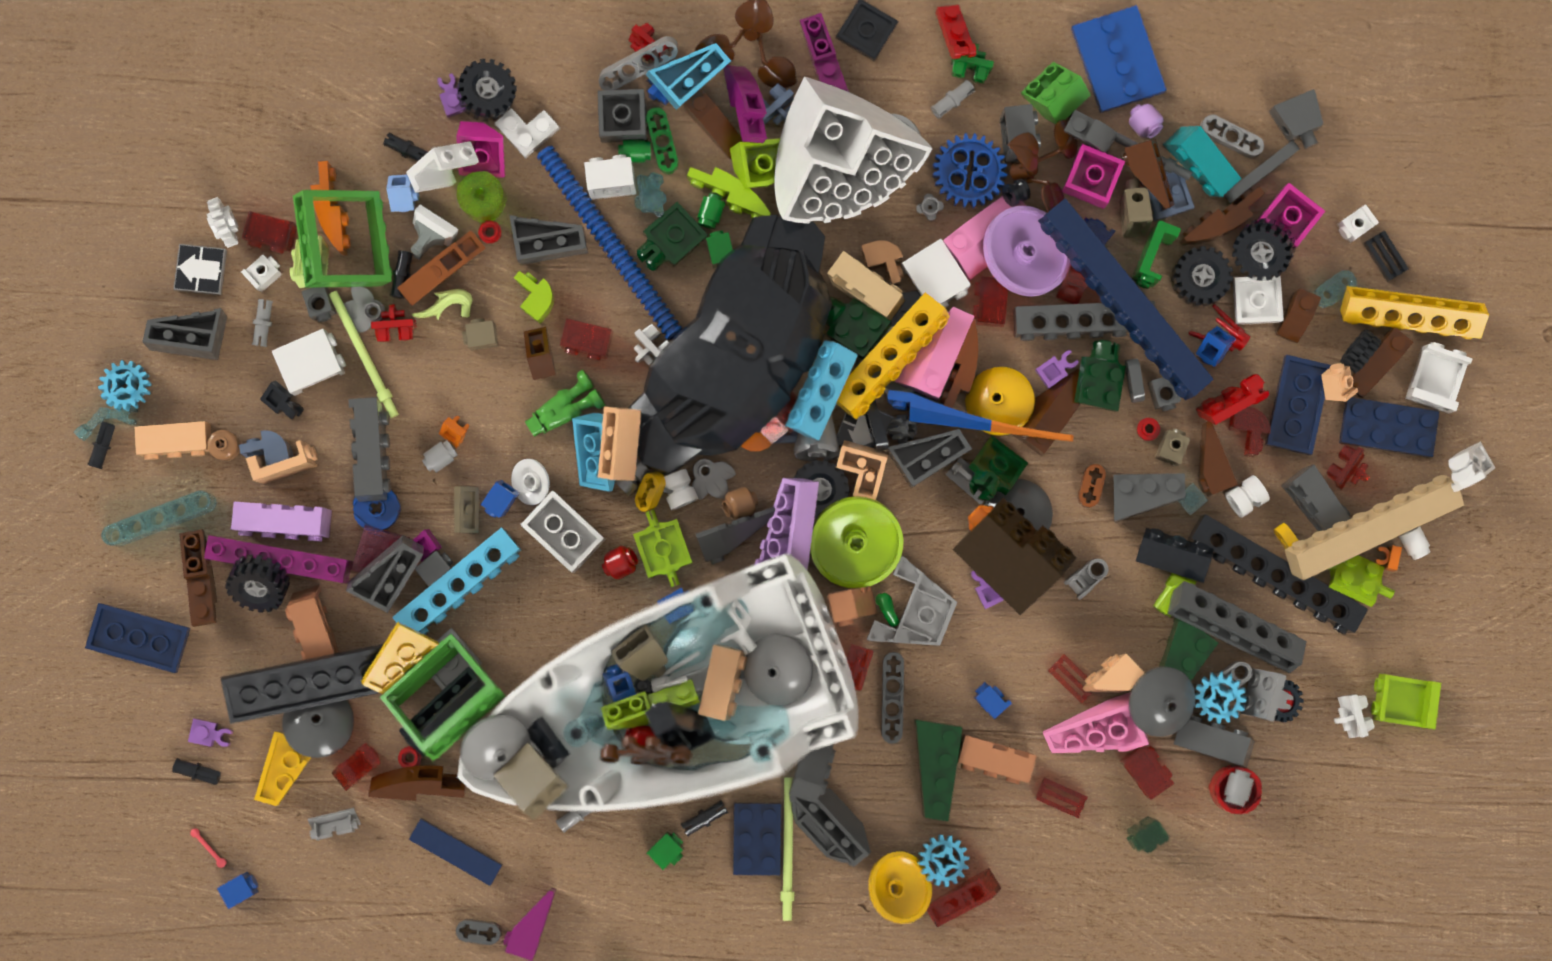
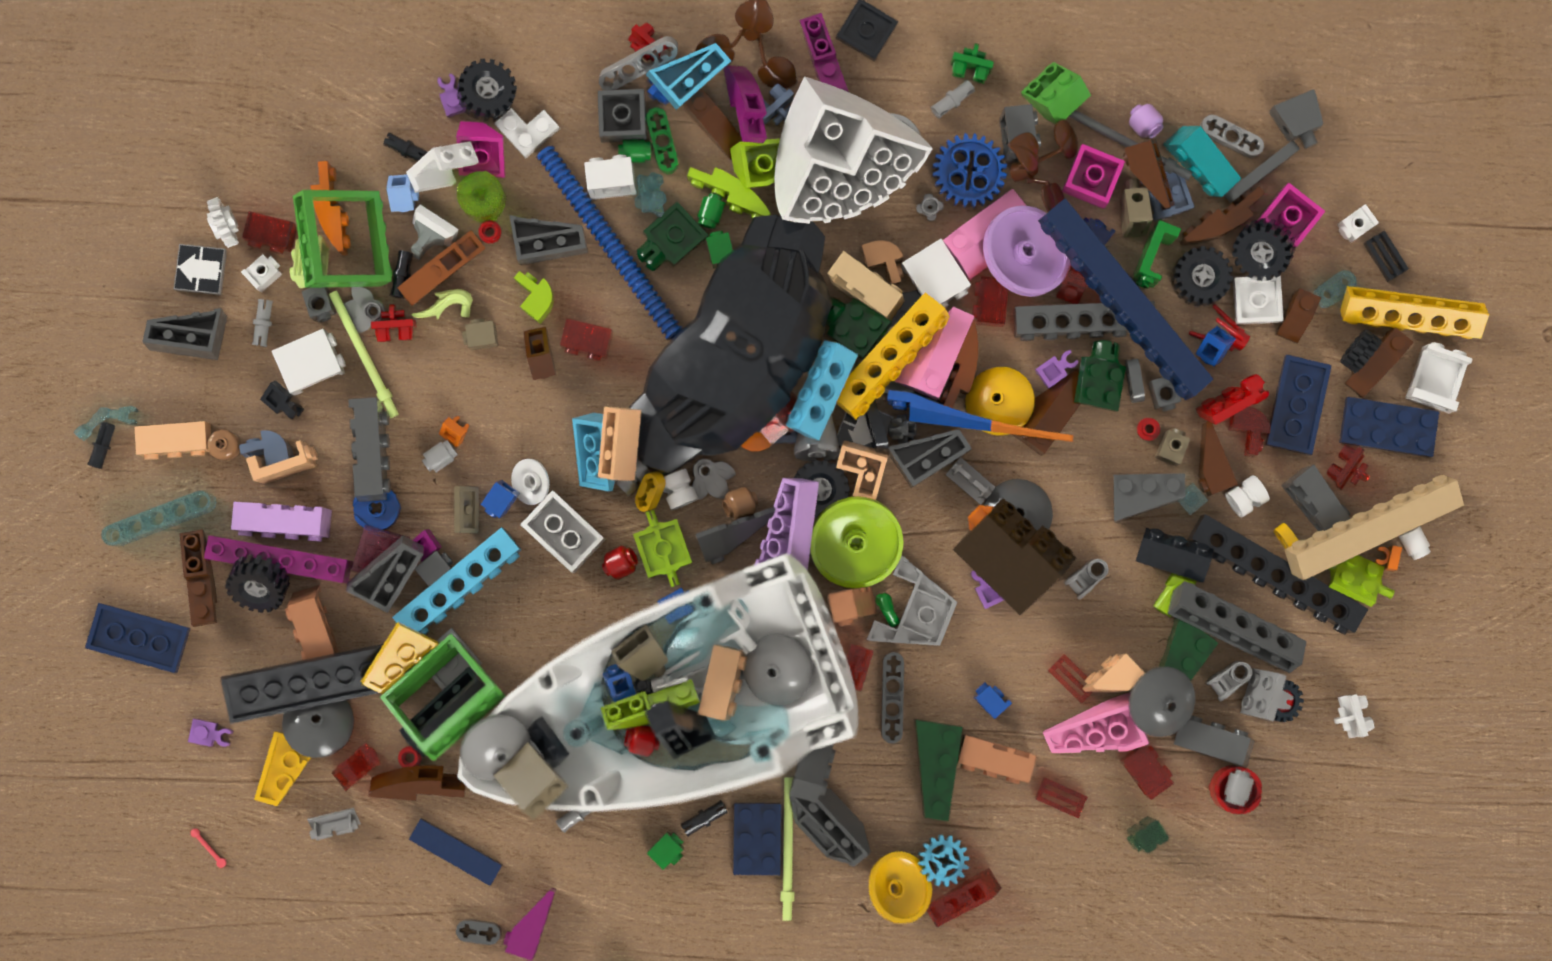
(117, 394): medium azure gear -> none
(196, 771): black axle -> none
(238, 889): blue brick -> none
(560, 408): bright green piece -> none
(640, 754): reddish brown plant -> none
(646, 337): white hips -> none
(955, 32): red plate -> none
(995, 469): dark green plate -> none
(1016, 192): black wheel -> none
(1086, 484): dark orange beam -> none
(1091, 131): dark grey brick -> none
(1118, 59): blue plate -> none
(1229, 693): medium azure gear -> none
(1338, 383): light nougat brick -> none
(1406, 701): lime panel -> none
(1470, 466): white piece -> none

